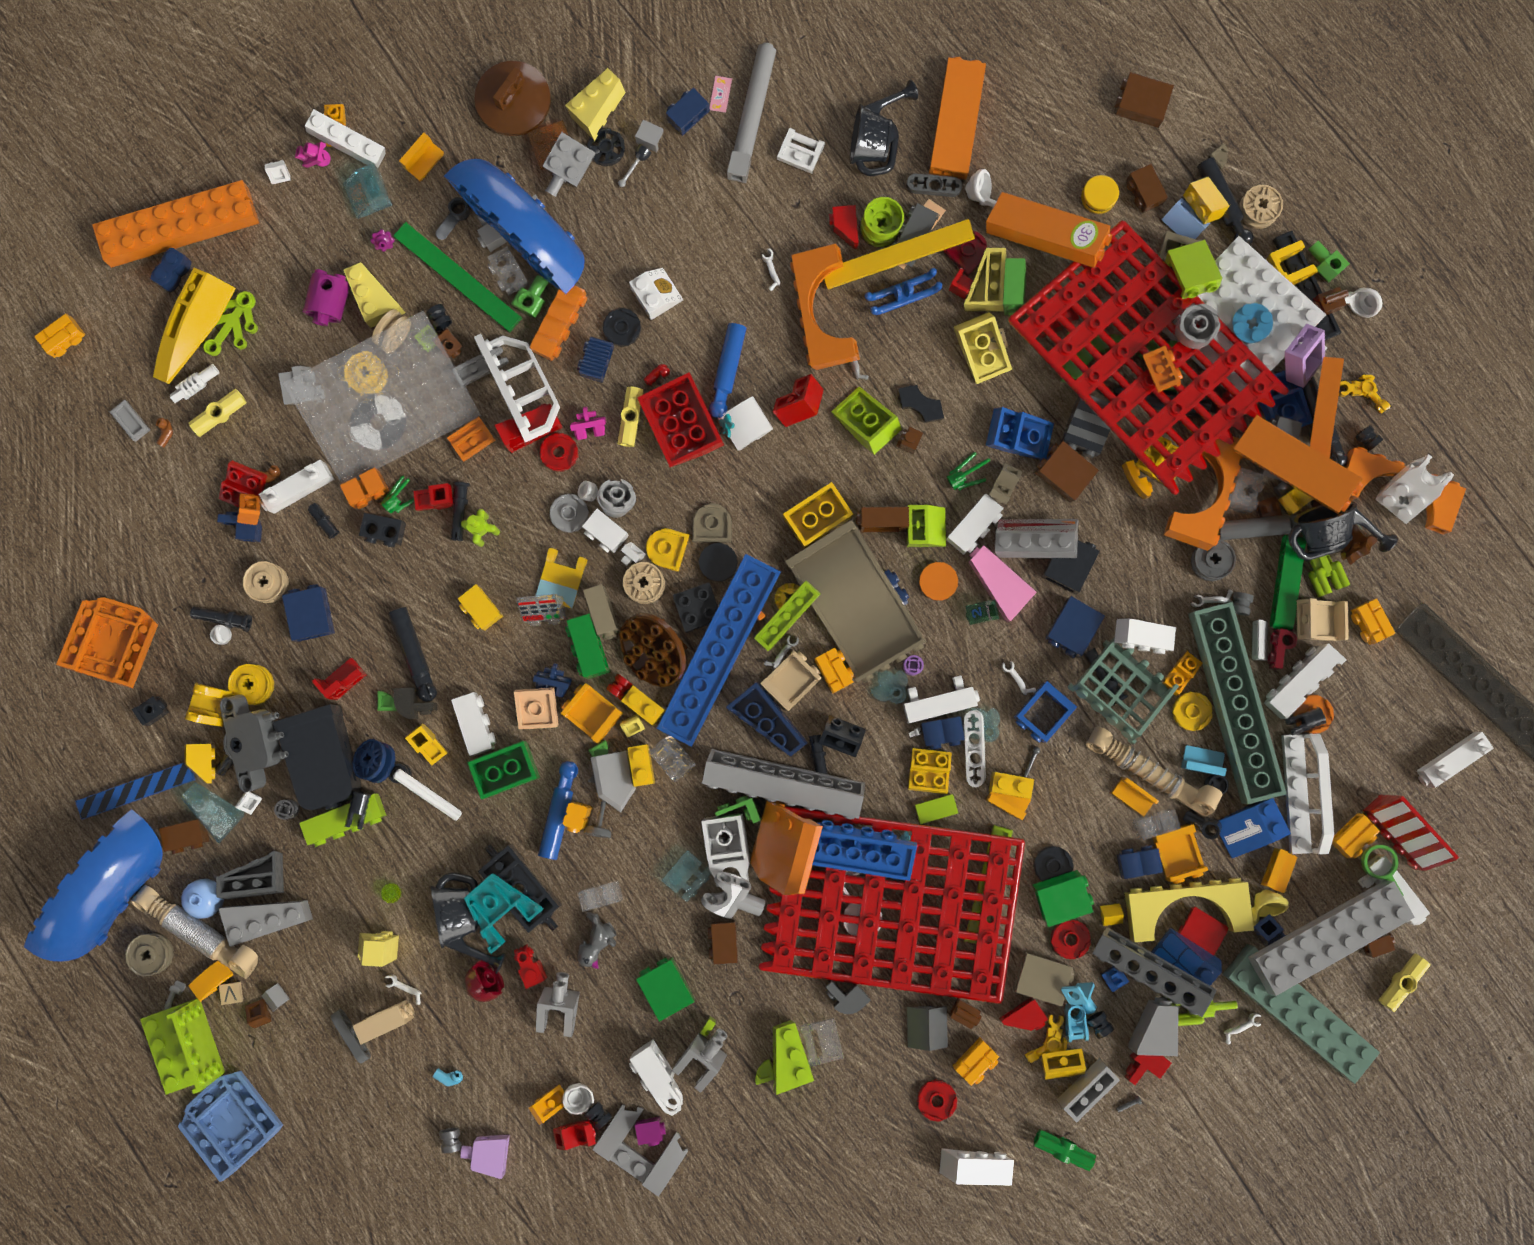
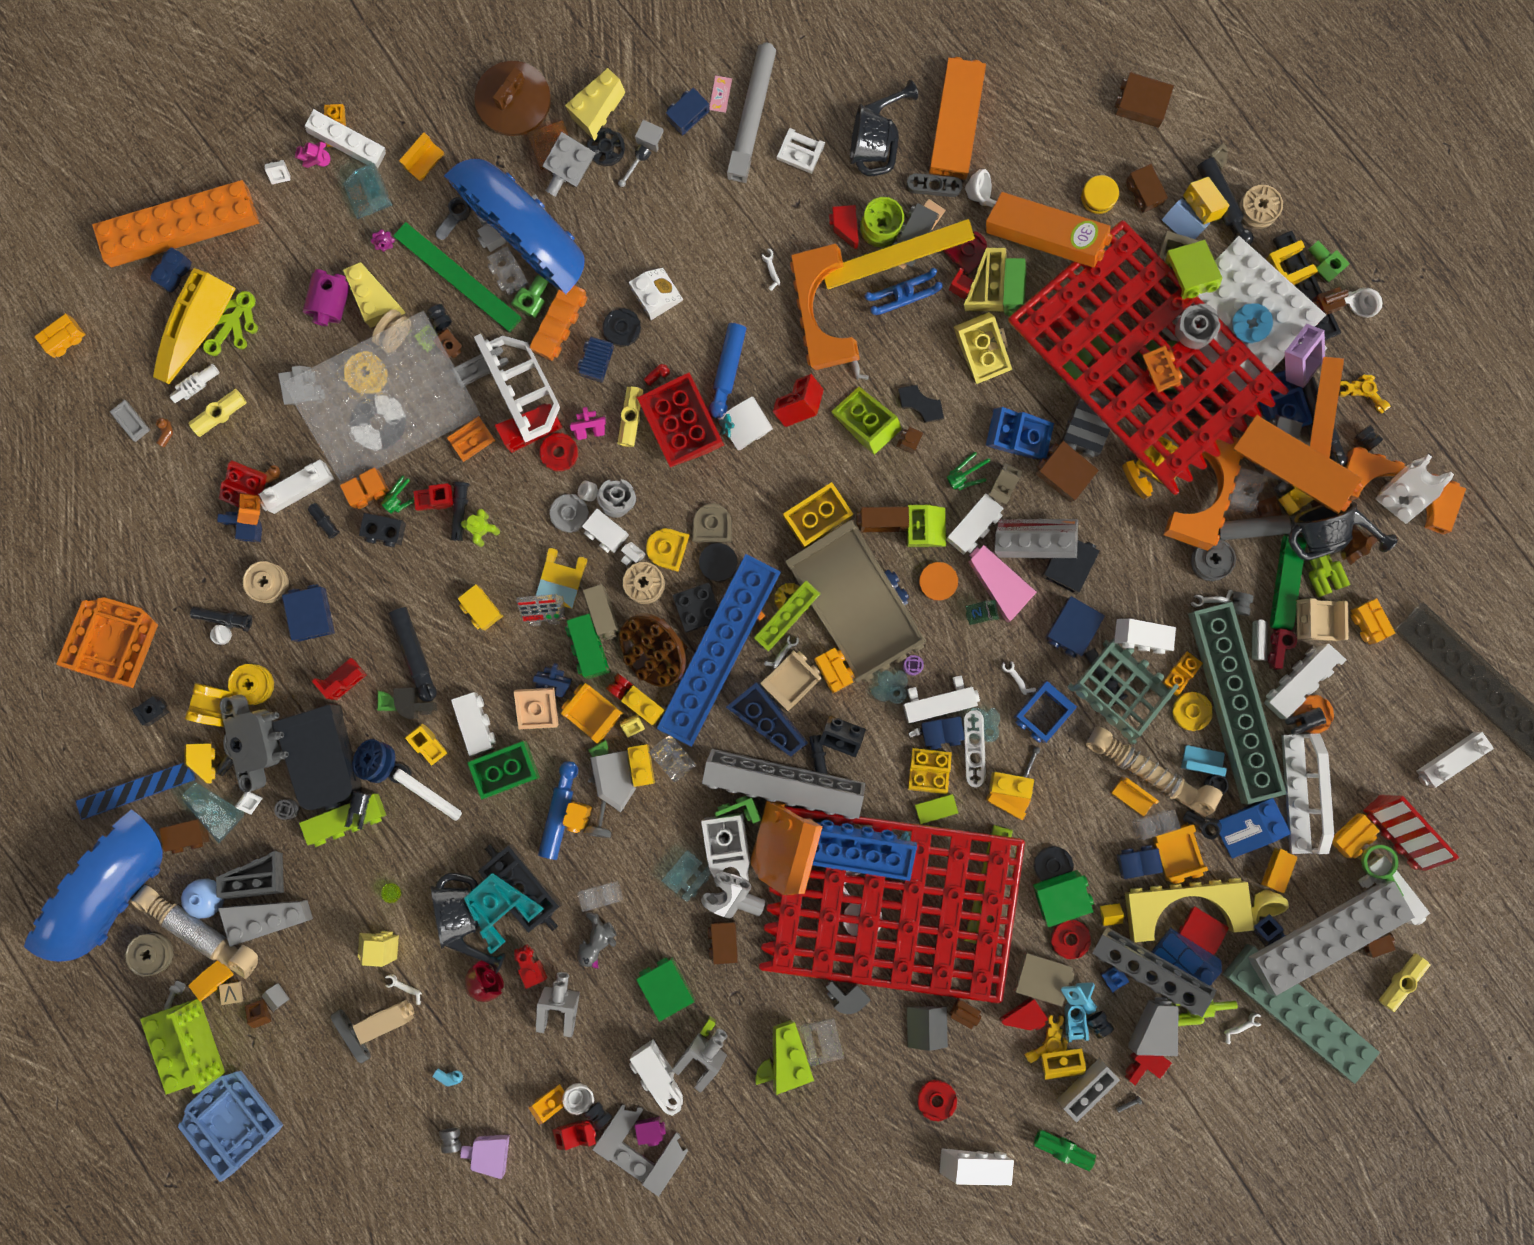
(976, 1062): light orange brick -> none

